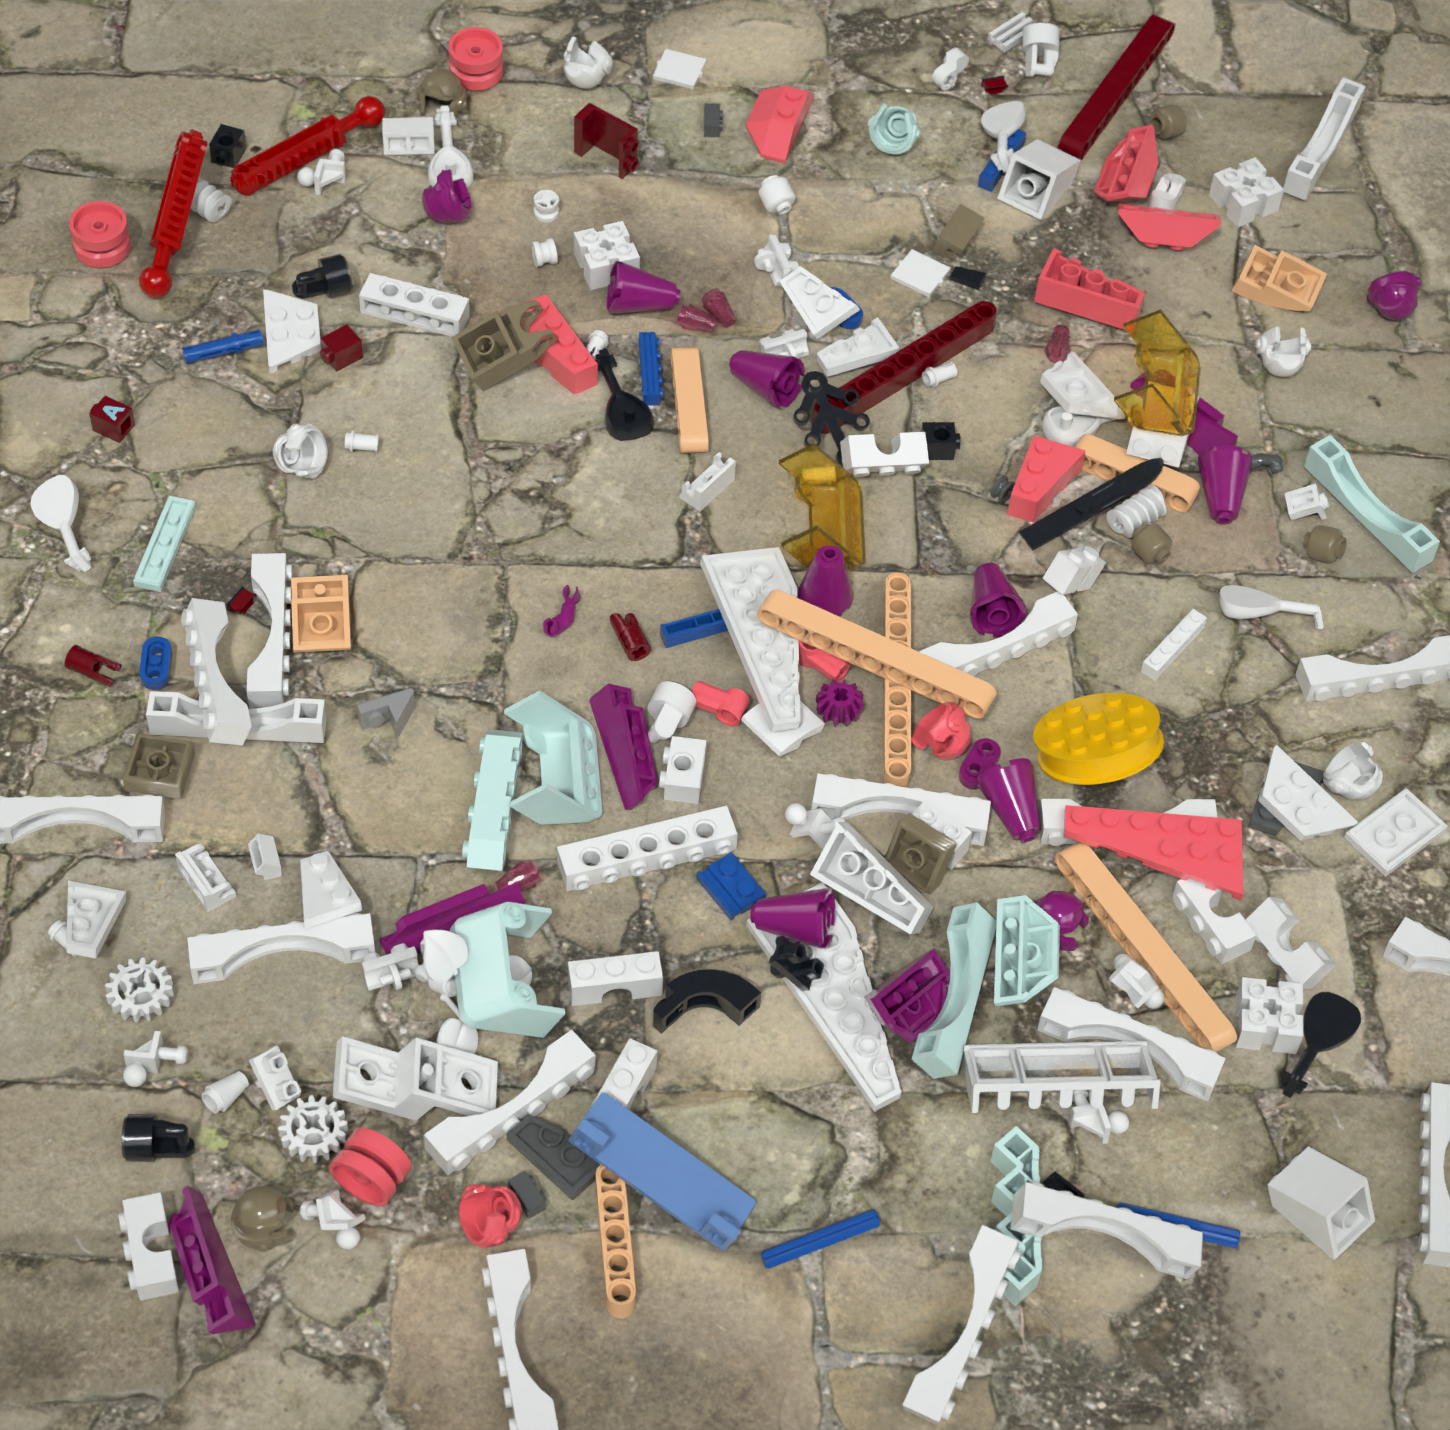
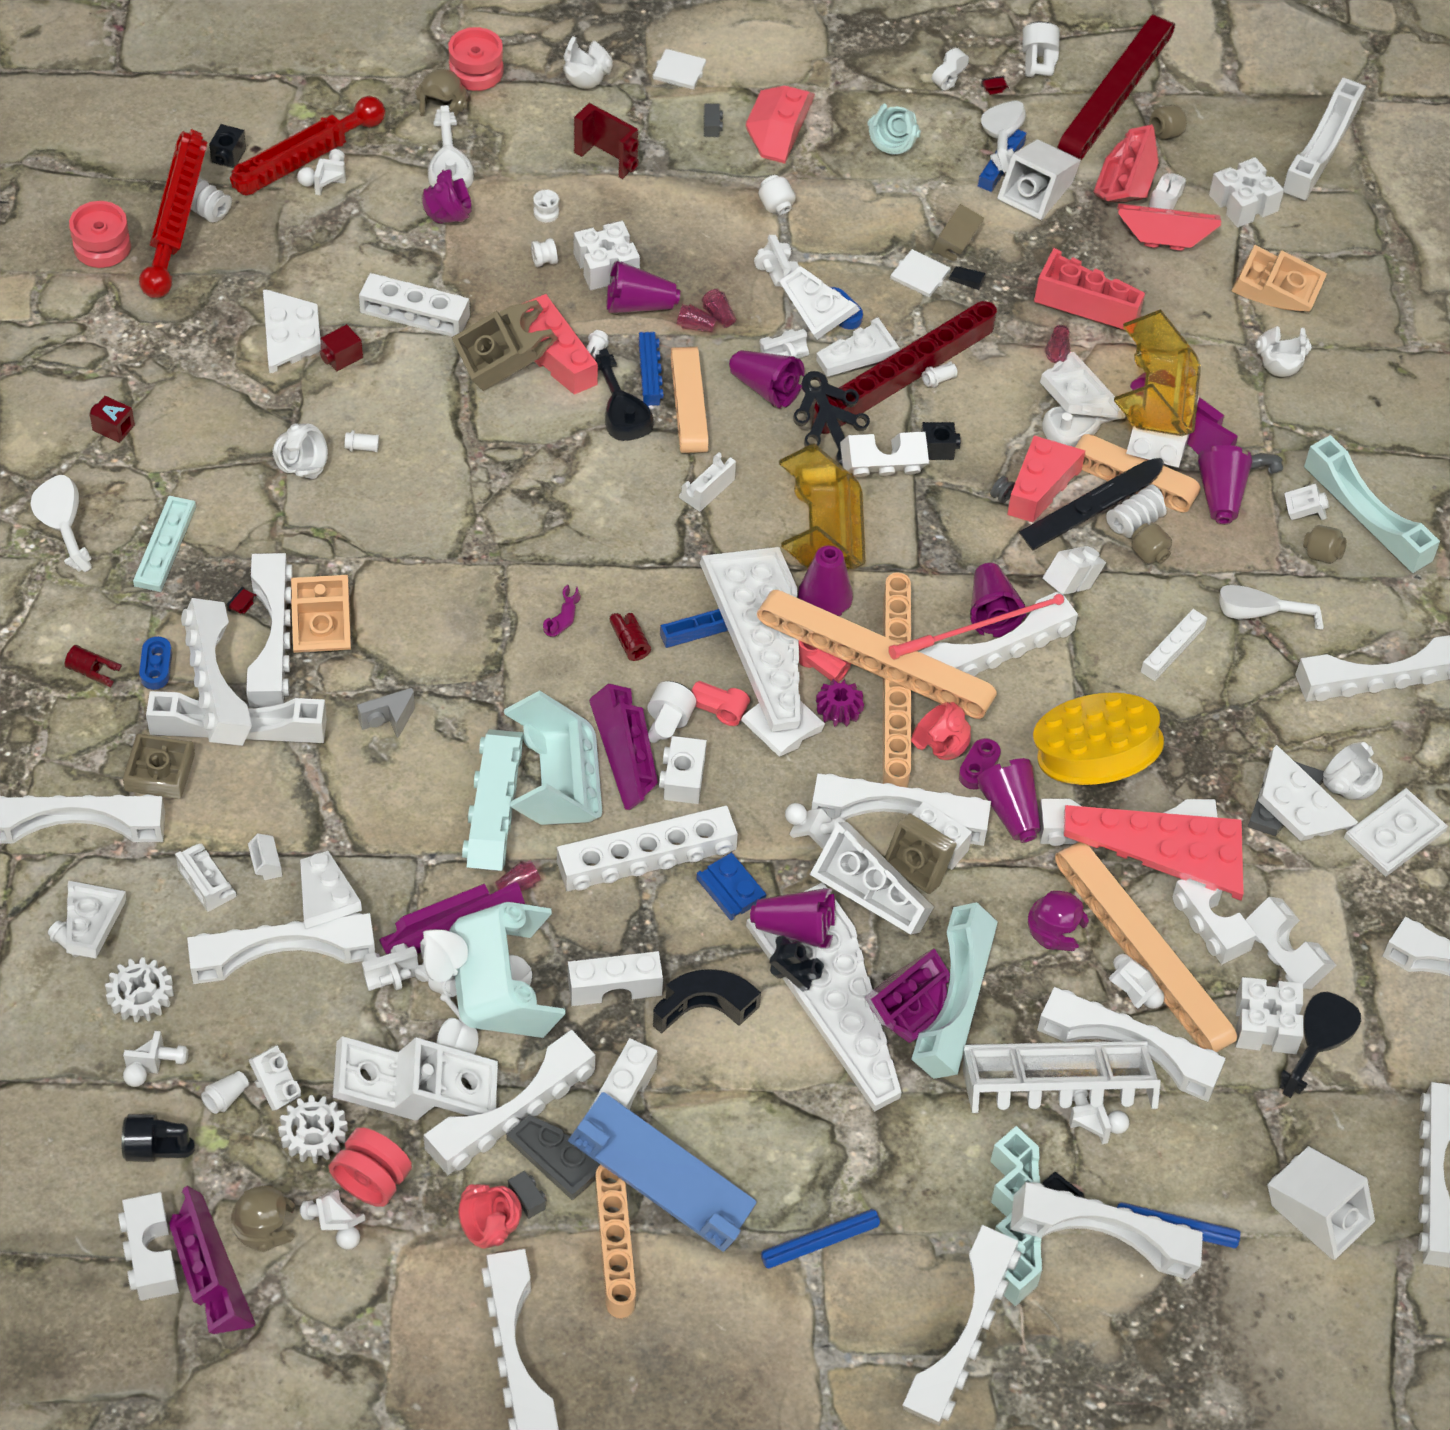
(226, 345): blue pin -> none
(330, 278): black piece -> none
(408, 136): white hinge -> none
(896, 651): none -> coral piece
(1009, 30): white tile -> none
(1024, 950): light aqua wedge -> none
(1395, 294): magenta helmet -> none

